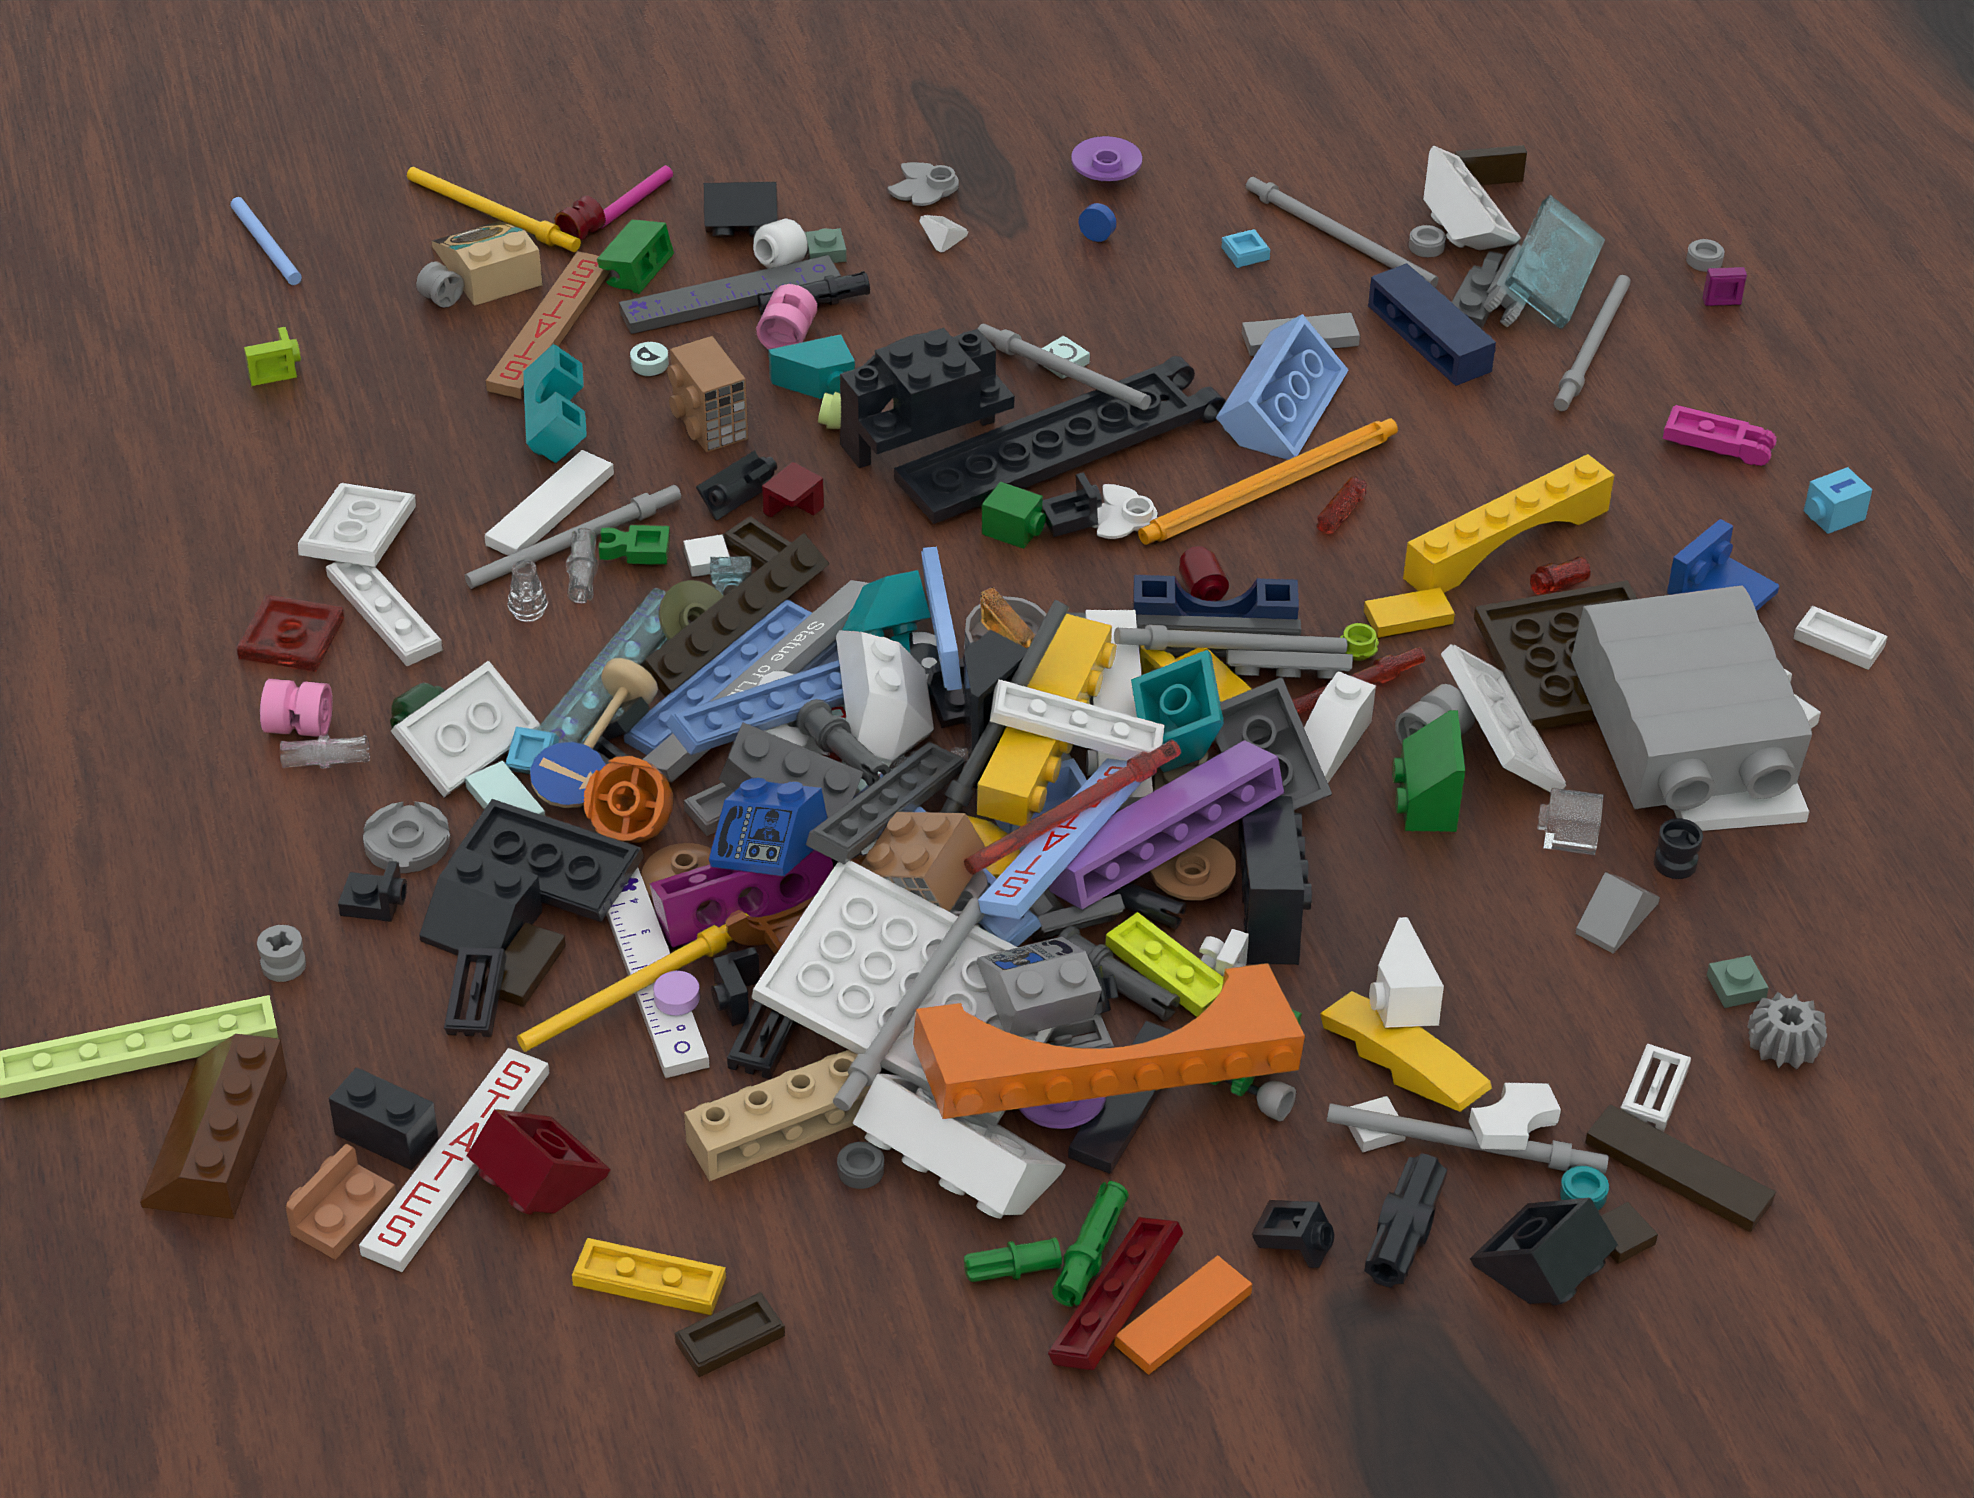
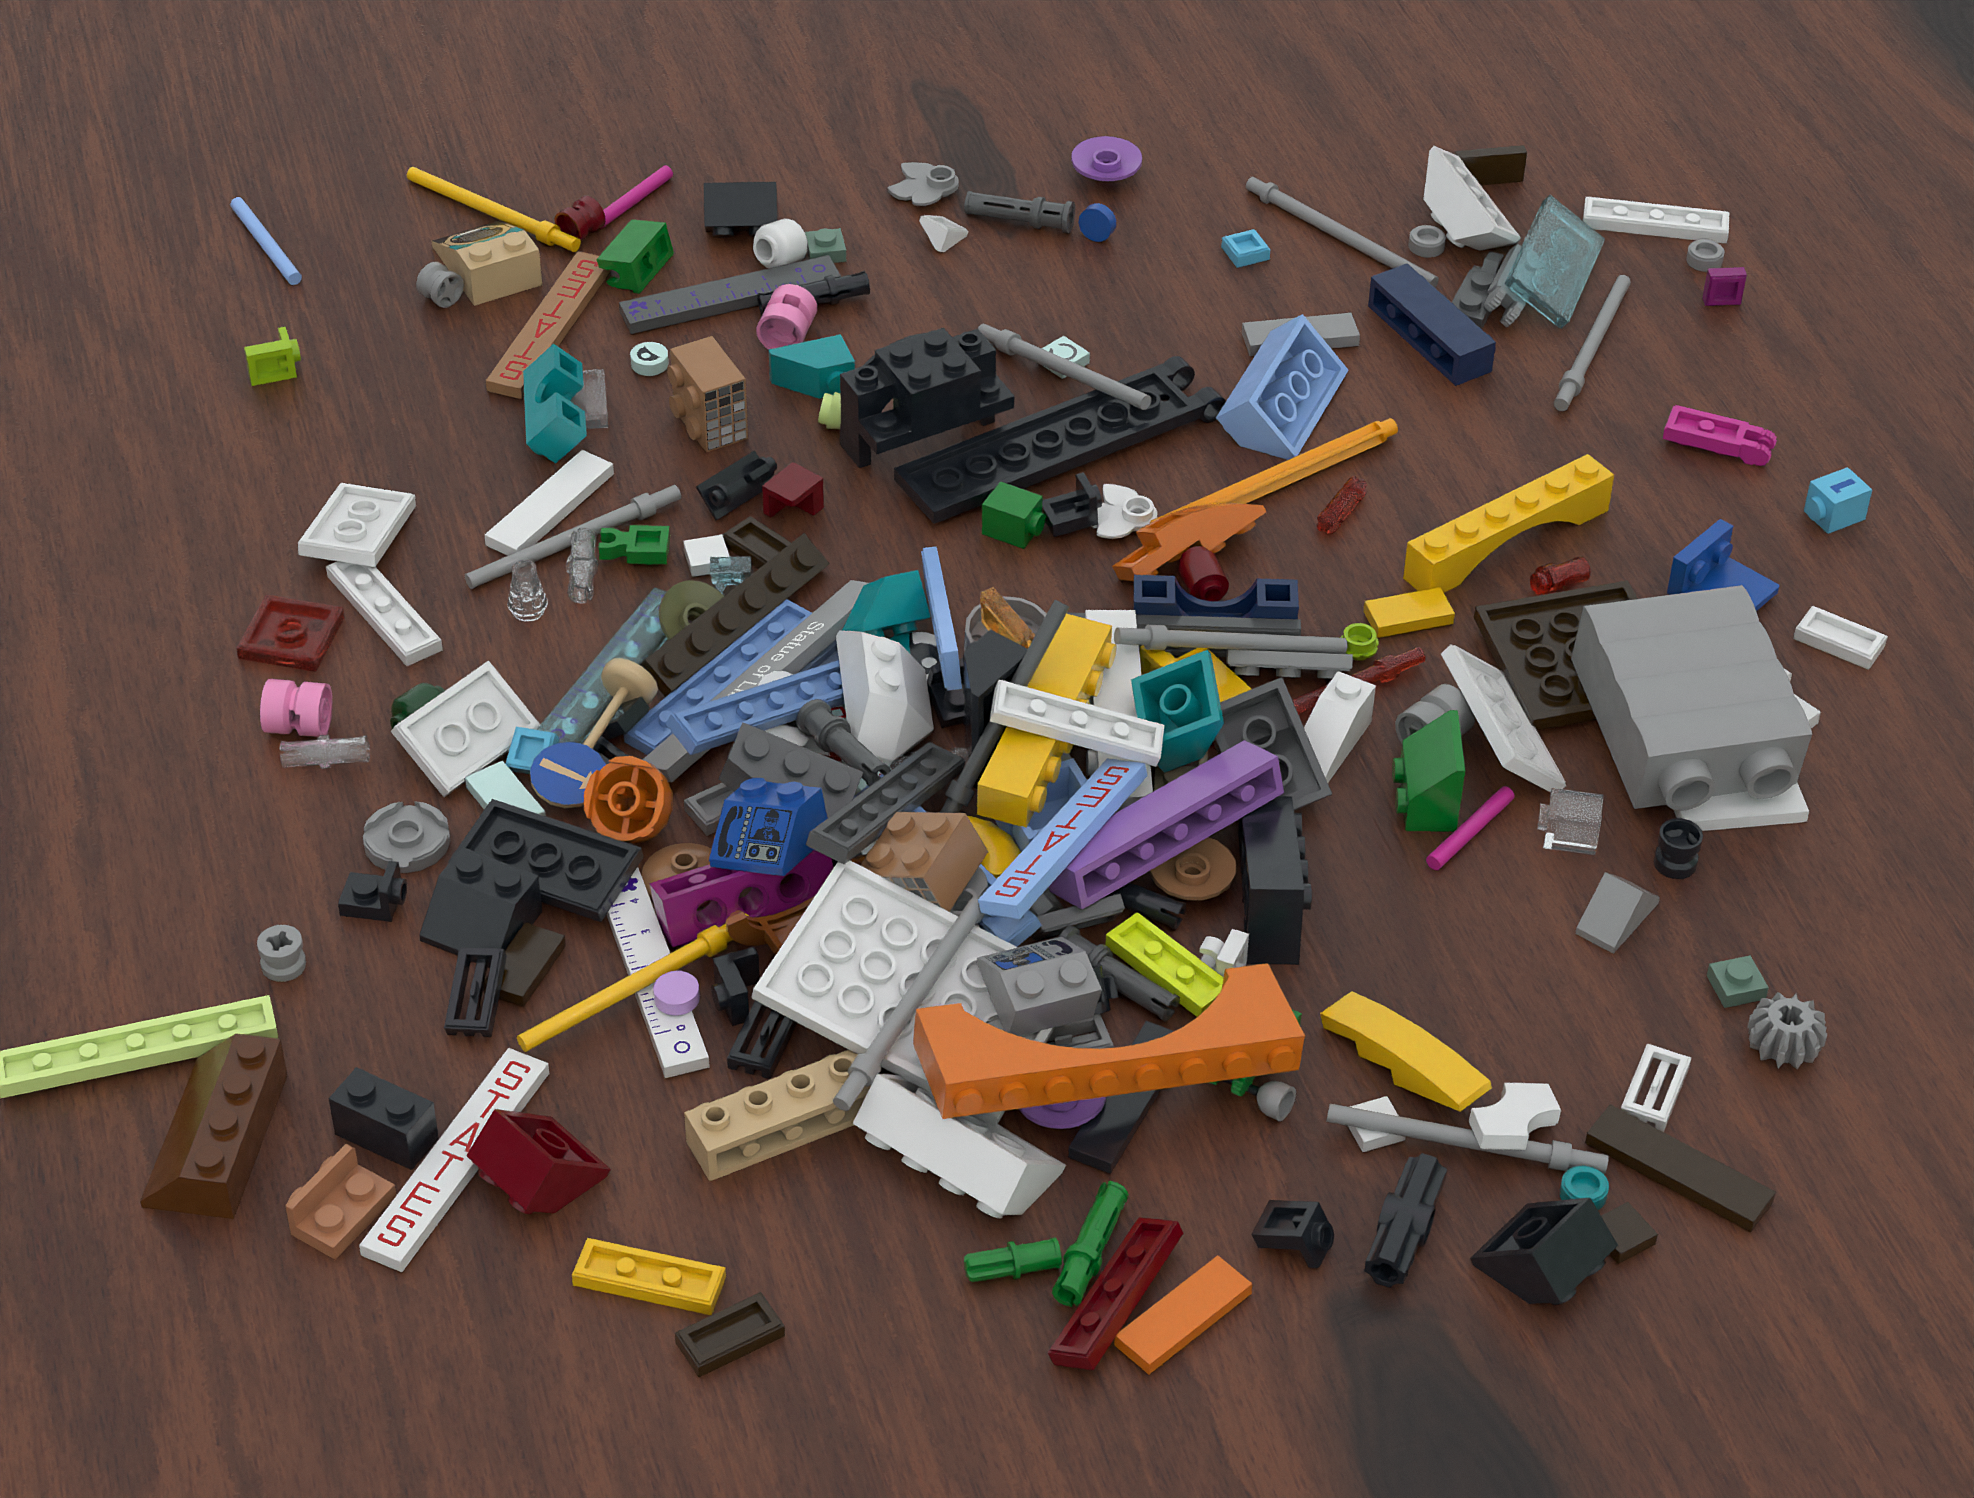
(593, 399): none -> clear tile
(860, 1165): dark grey tile -> none
(1041, 211): none -> dark grey pin
(1138, 769): clear red bar -> none
(1181, 530): none -> orange slope
(1406, 983): white slope -> none
(1470, 828): none -> dark pink bar
(1656, 219): none -> white tile

